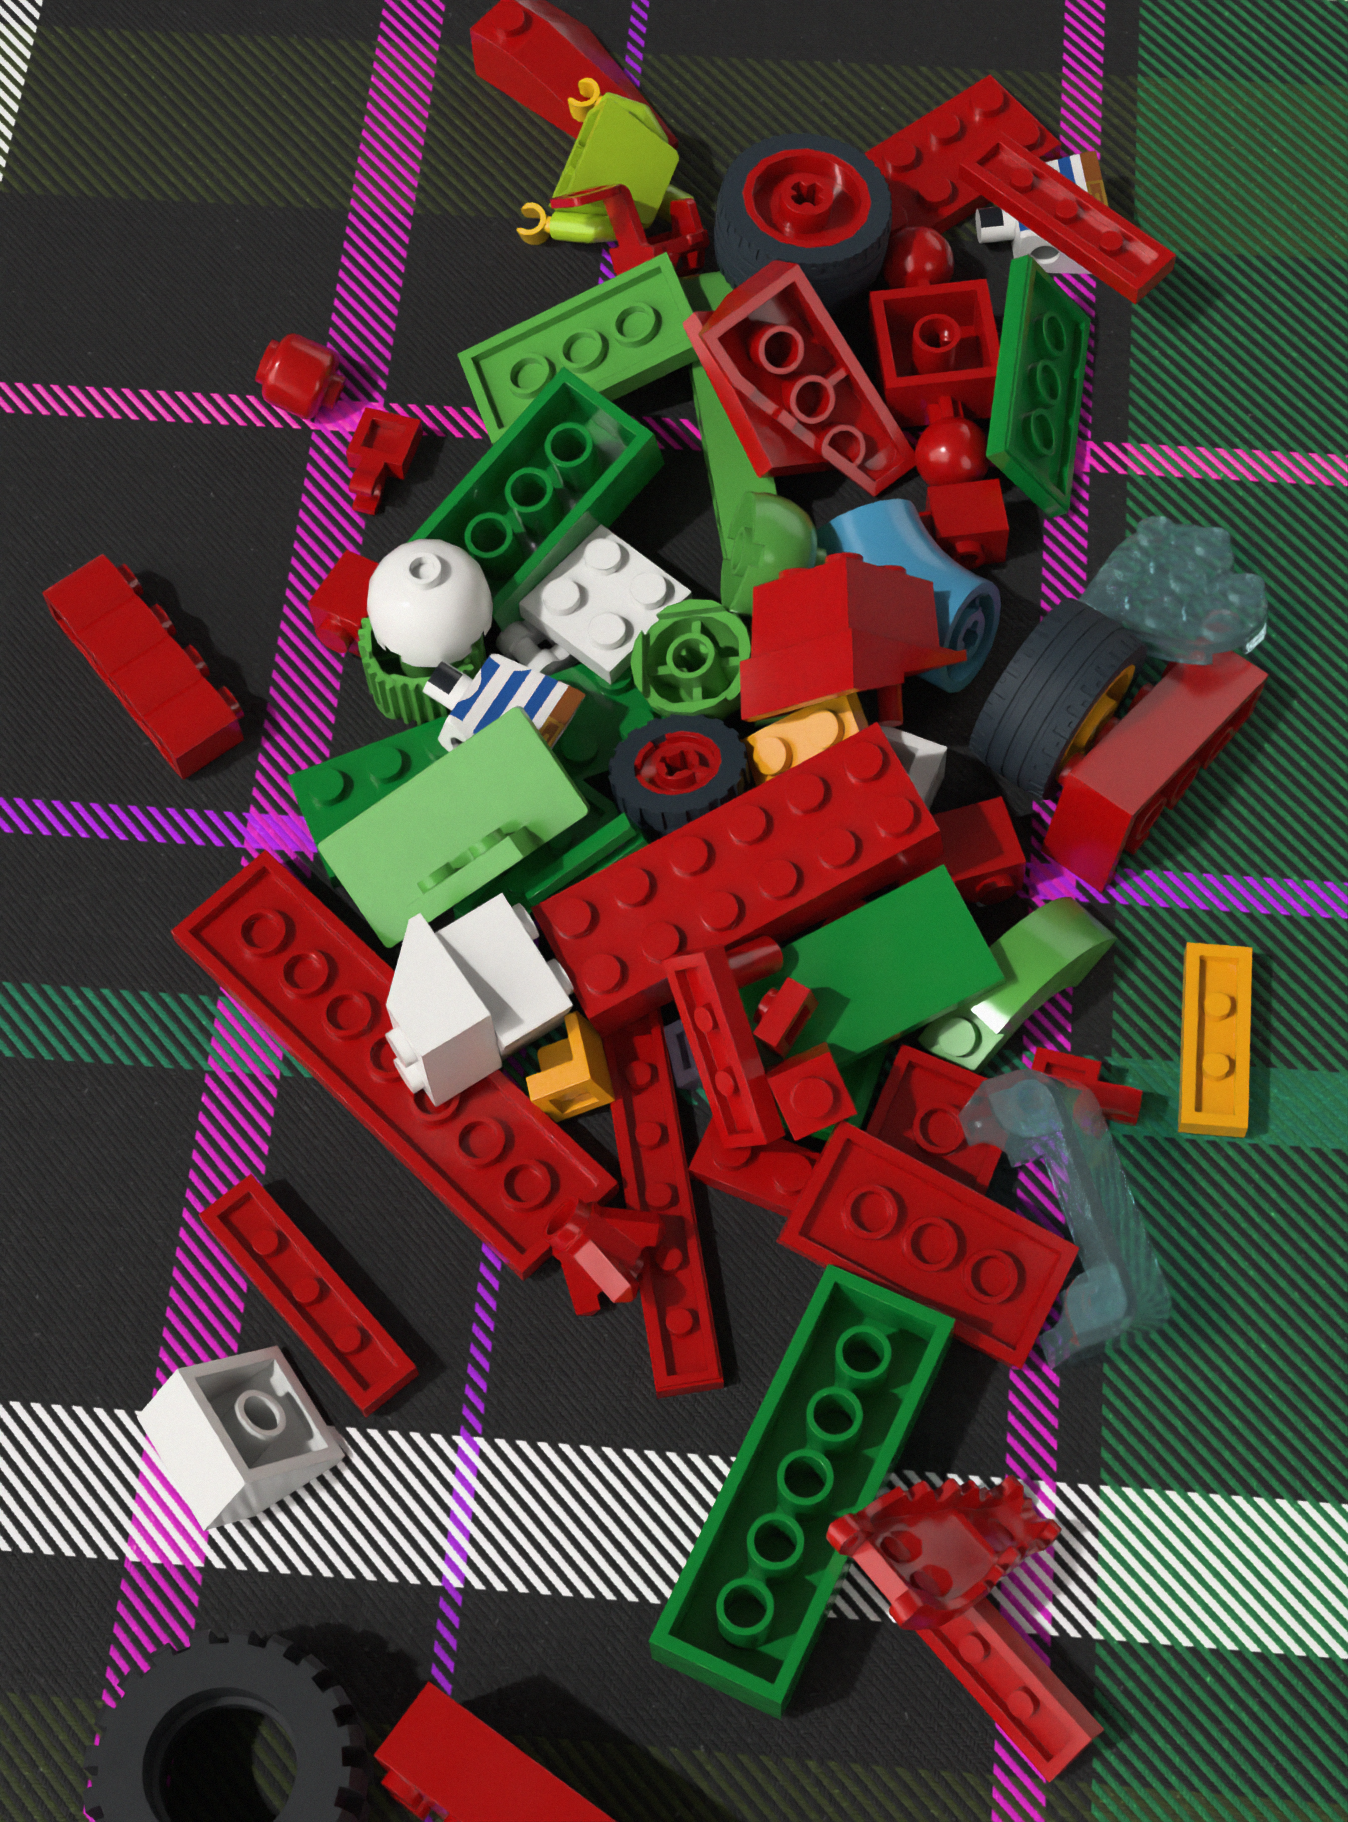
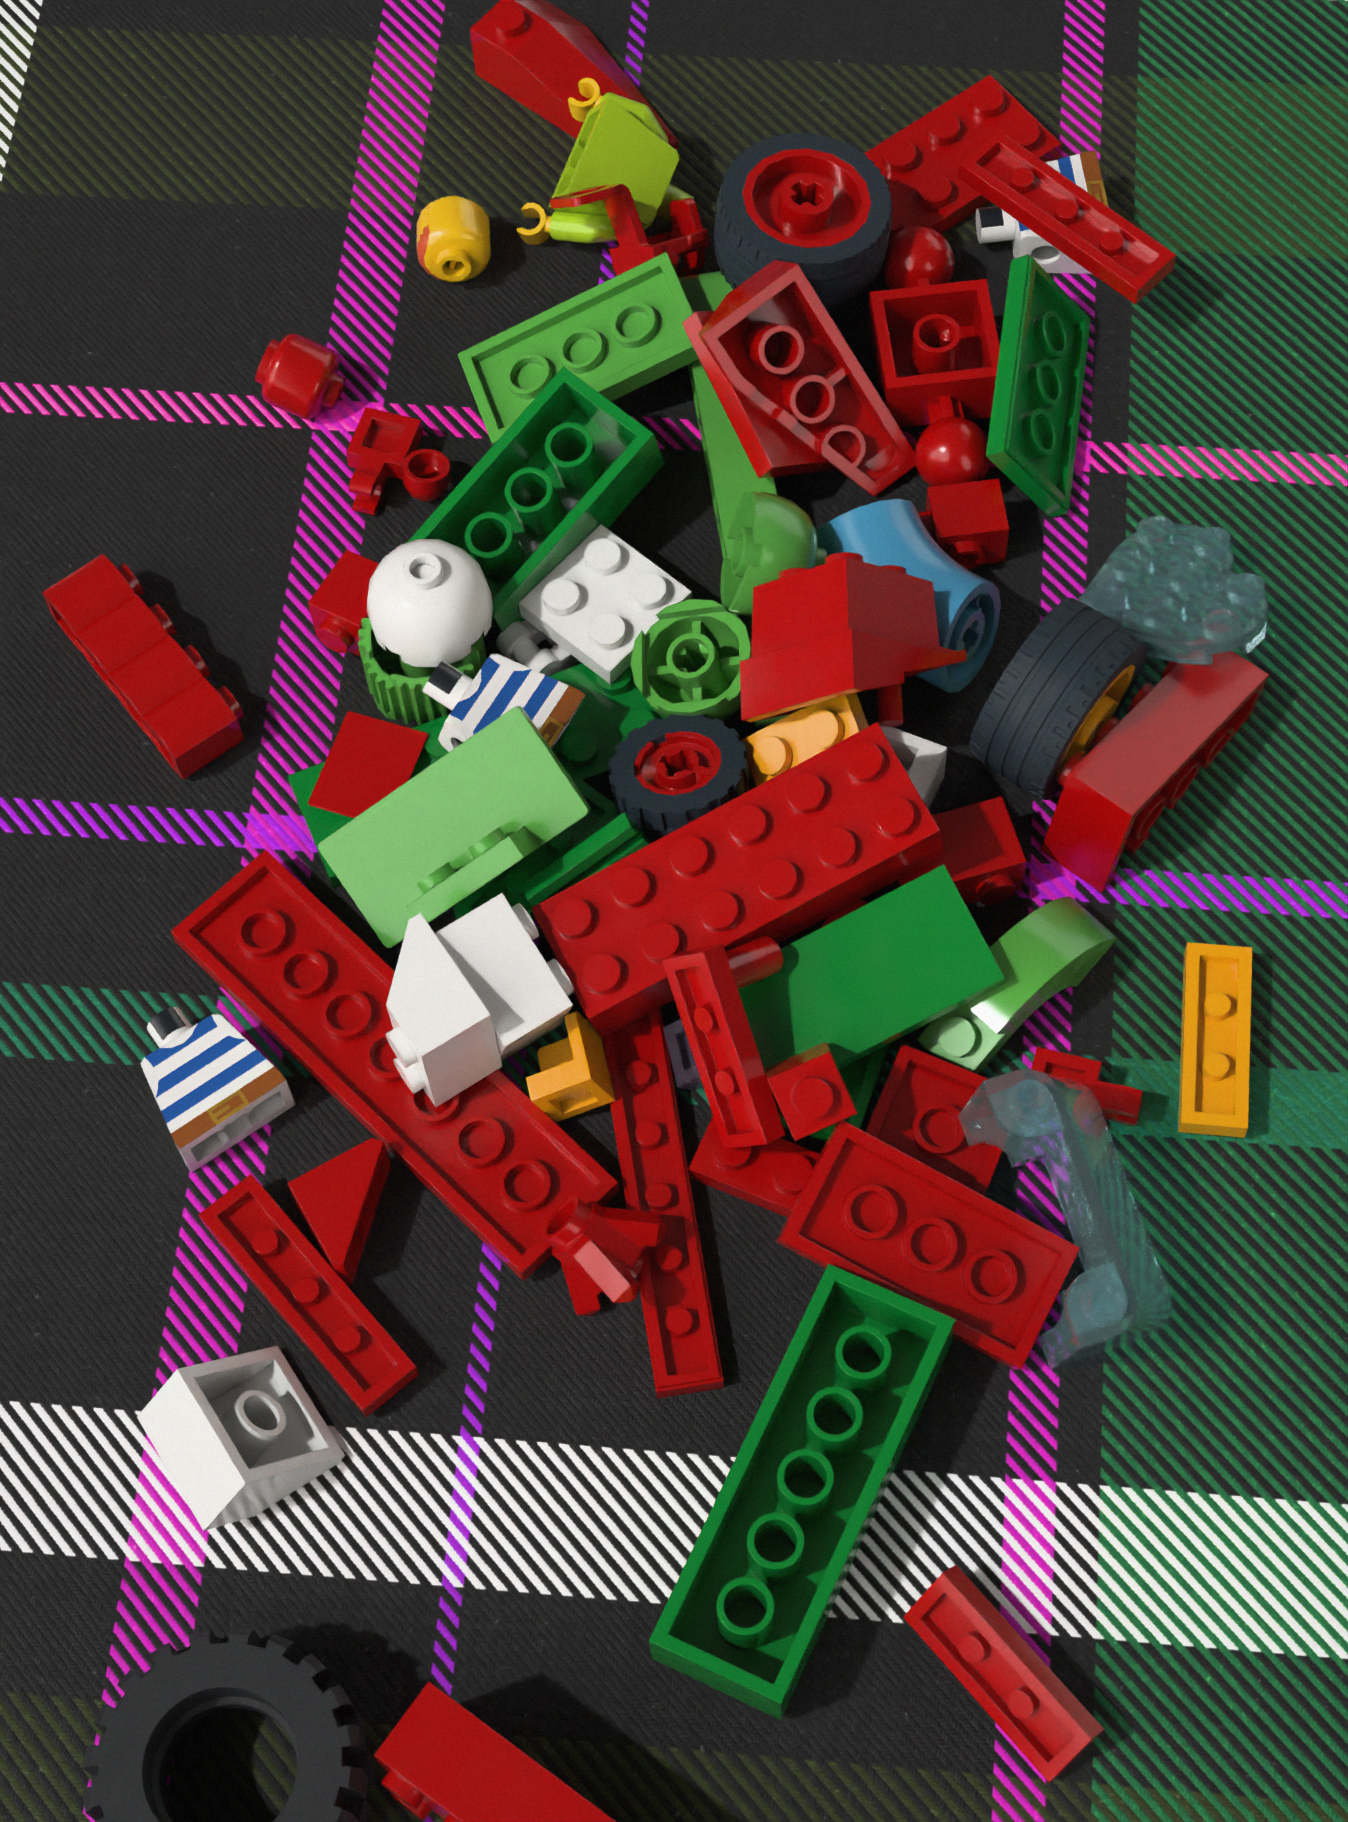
(210, 1084): none -> torso
(342, 1202): none -> red slope
(366, 764): none -> red sticker
(426, 474): none -> red hinge
(455, 236): none -> yellow head
(783, 1016): red plate -> none
(942, 1546): red animal -> none

